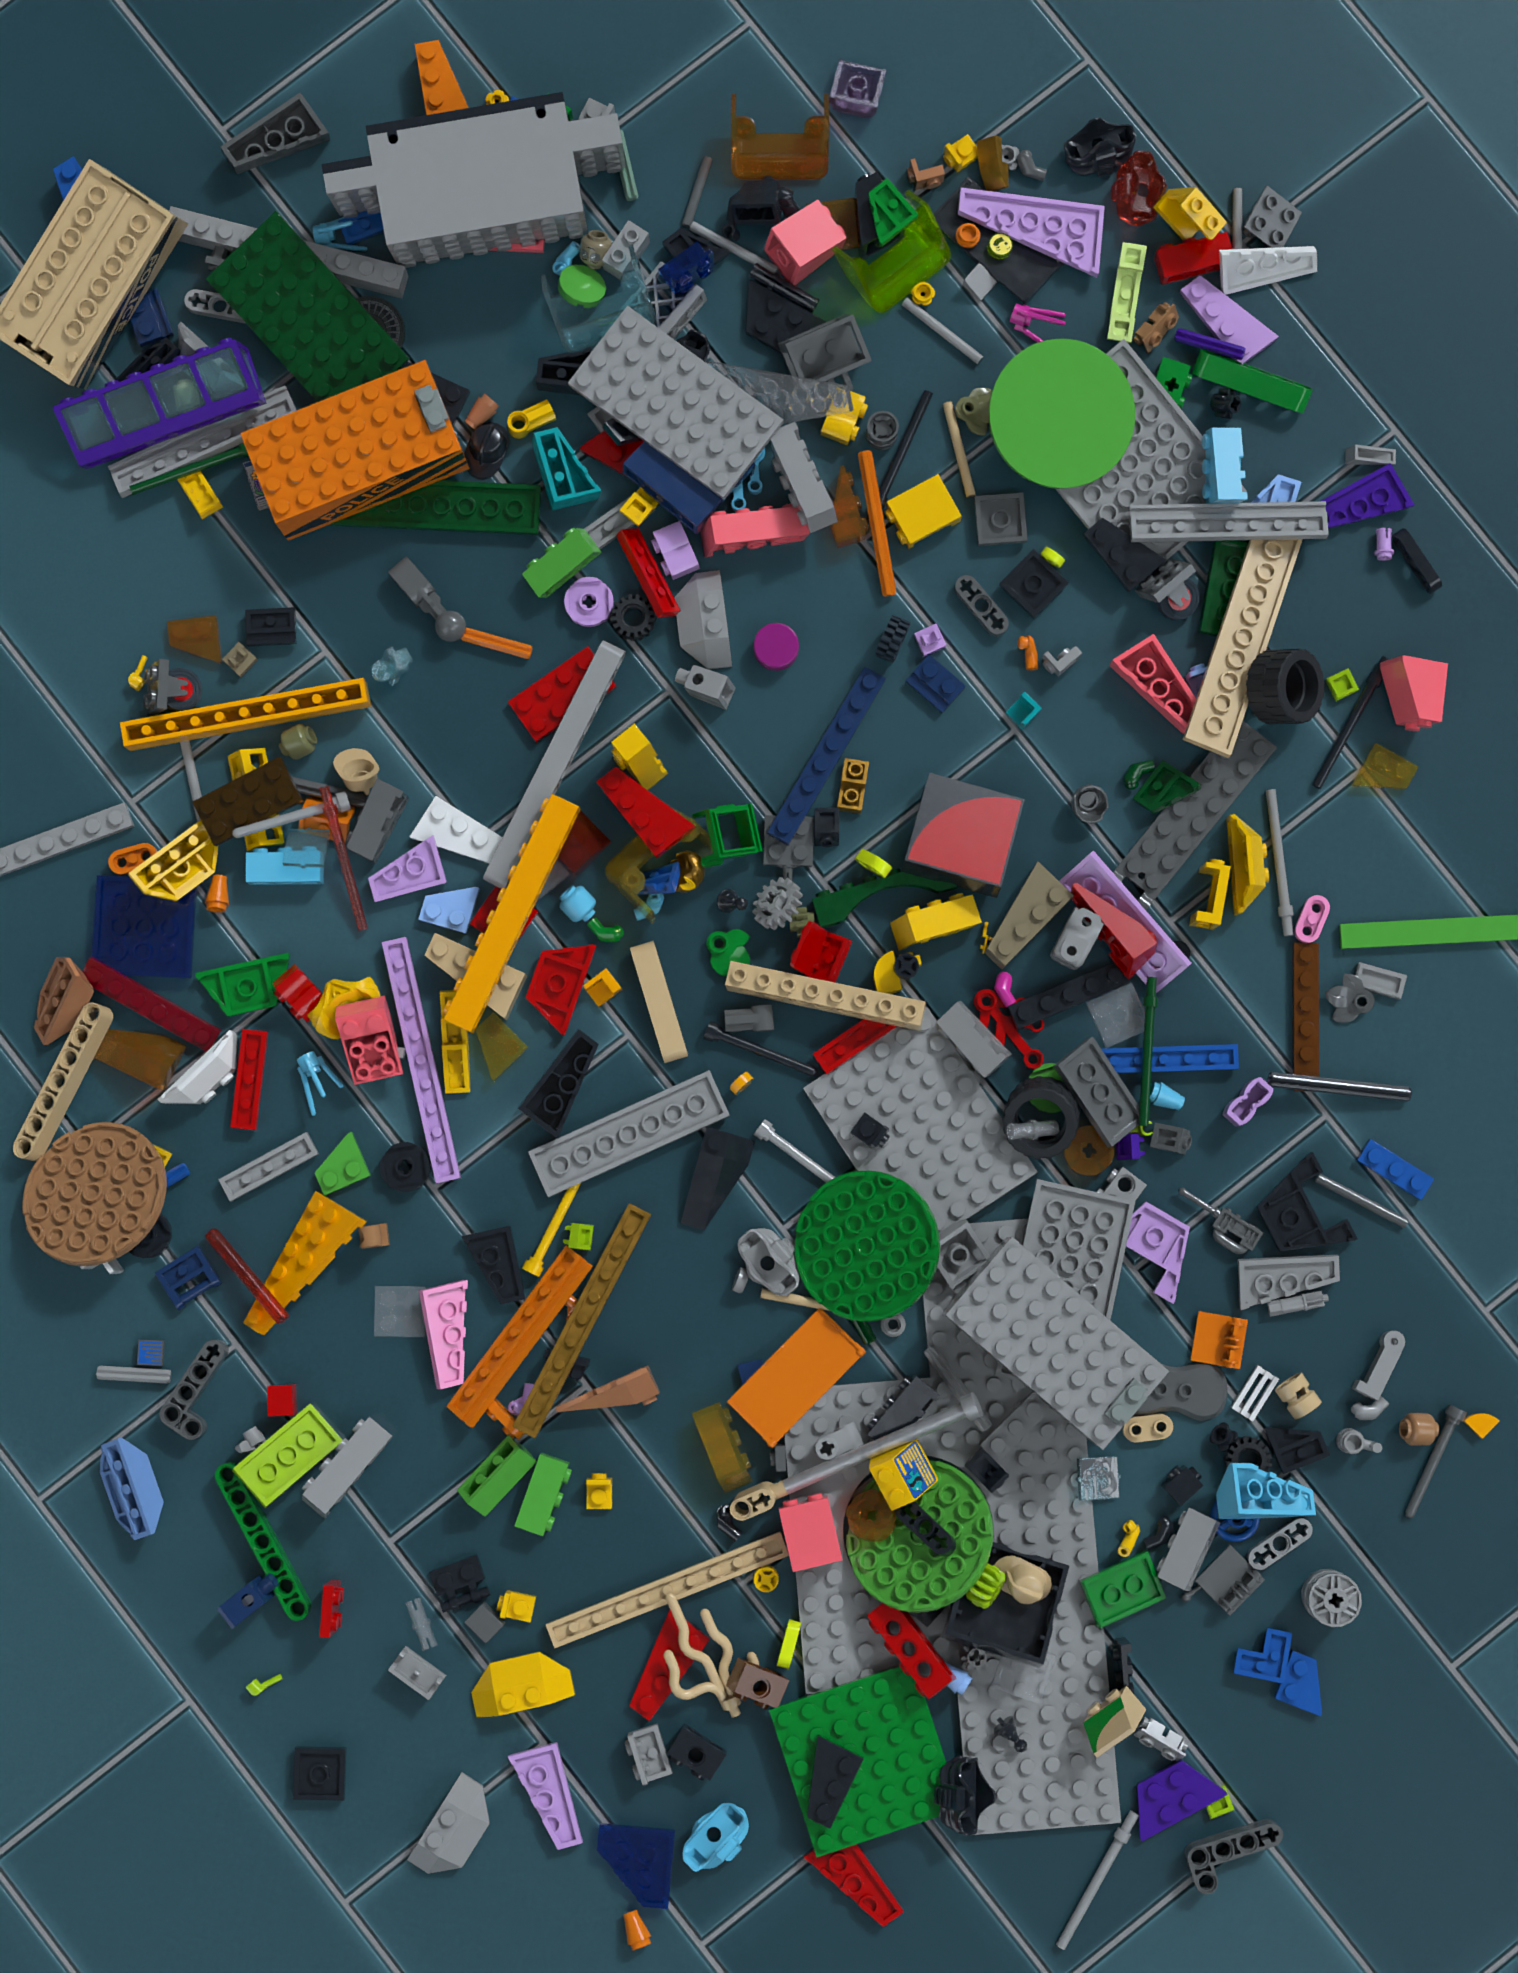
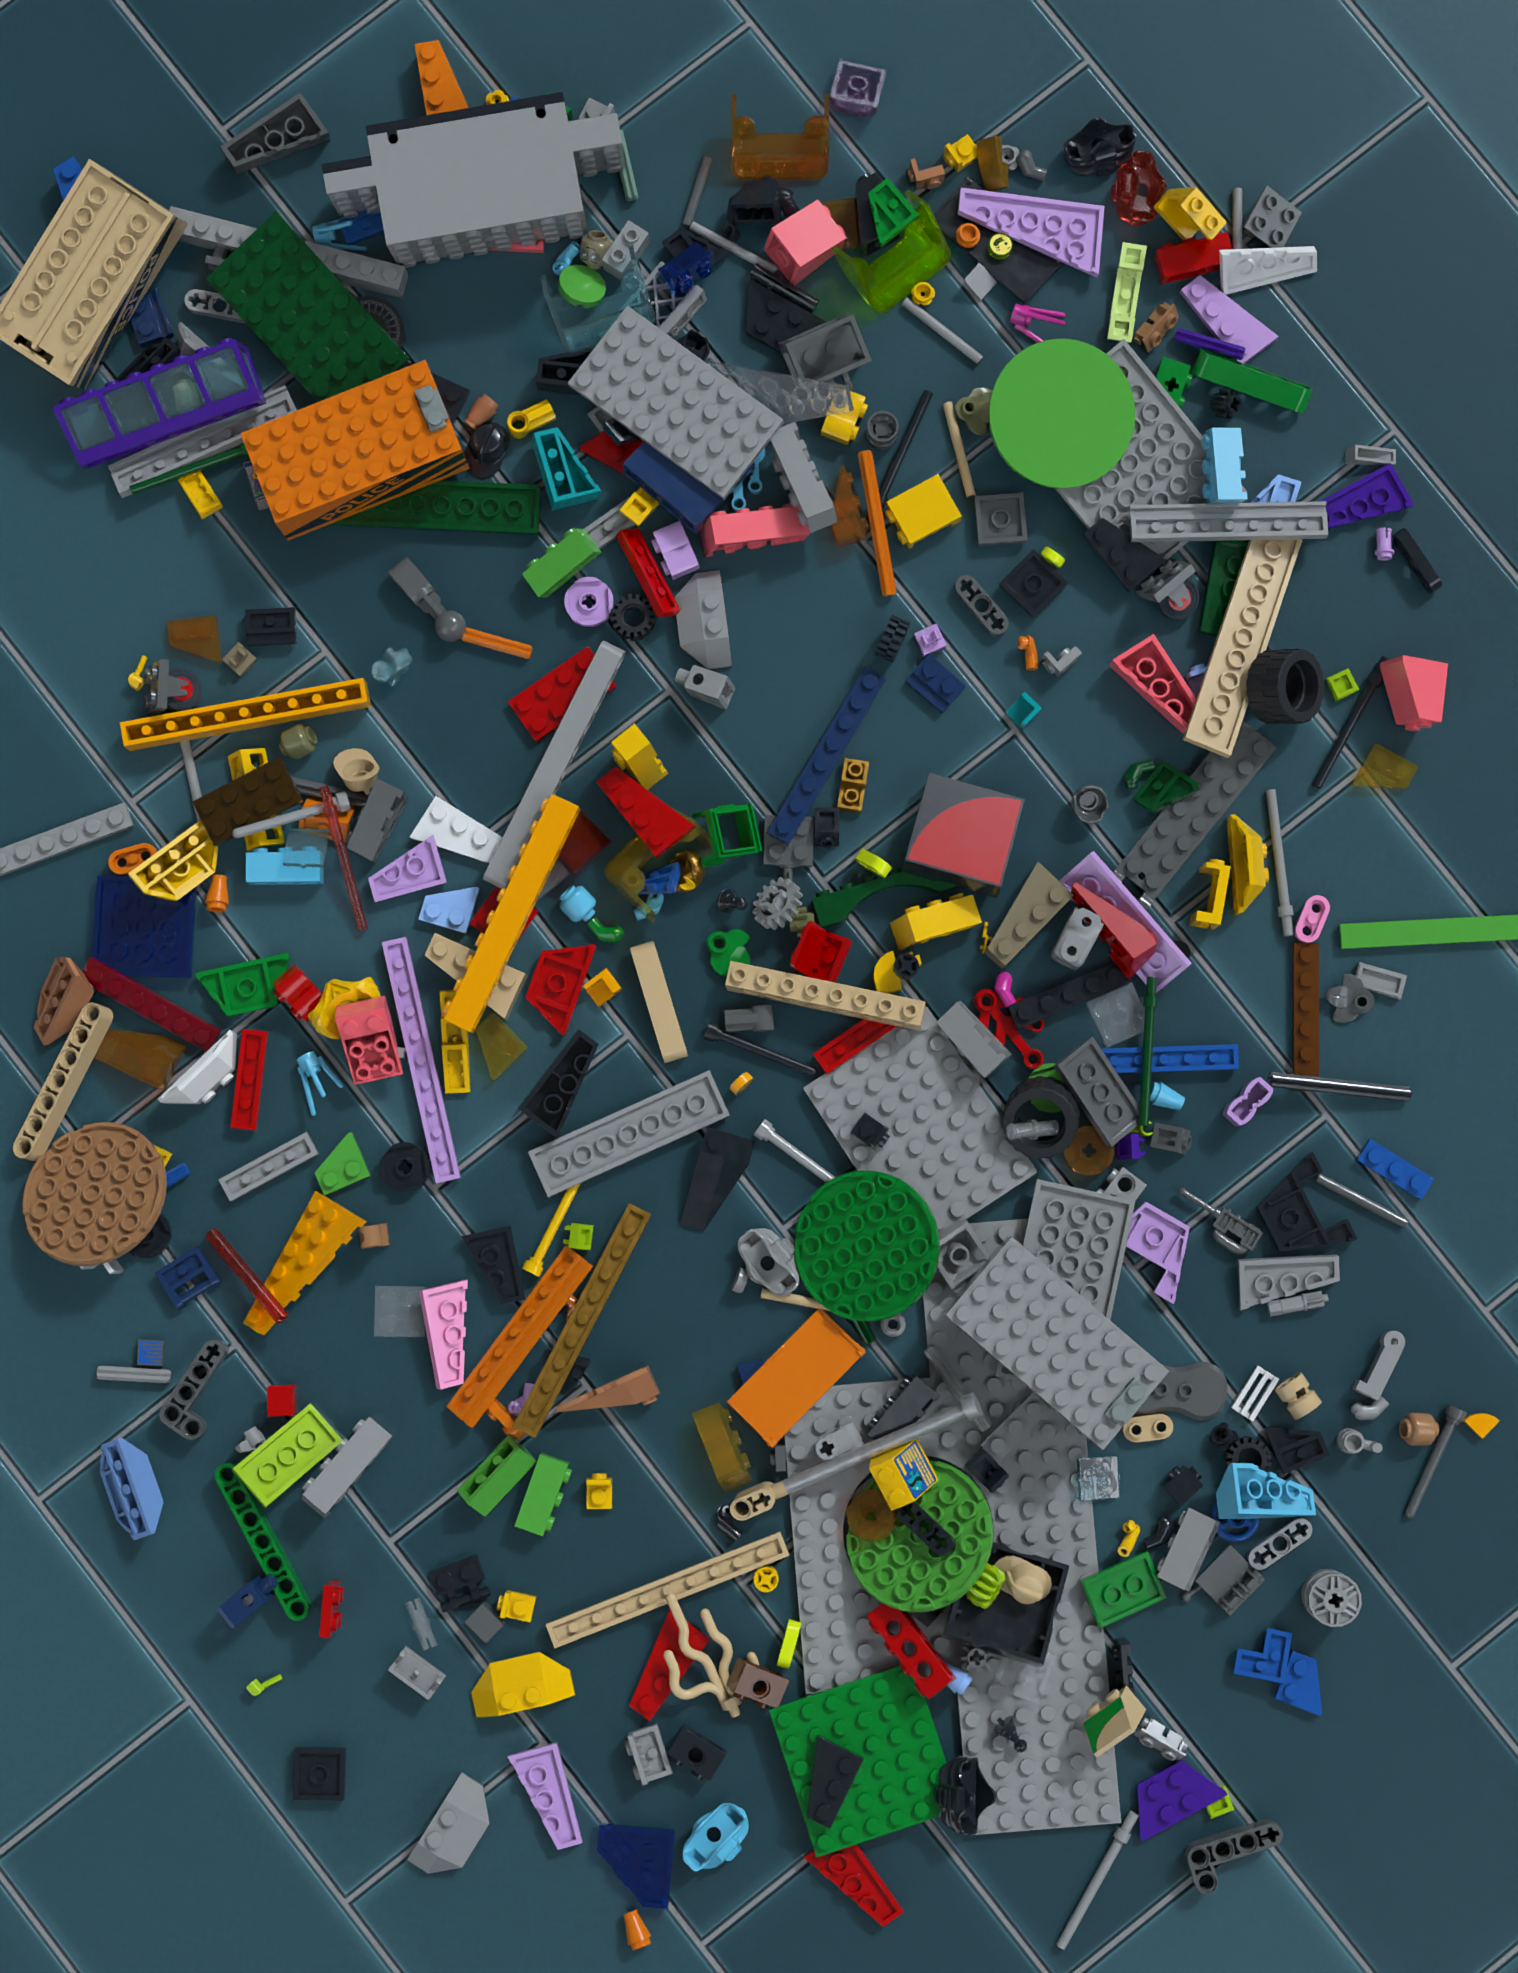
(776, 646): magenta head -> none
(810, 1532): coral slope -> none
(1219, 1340): orange hinge -> none

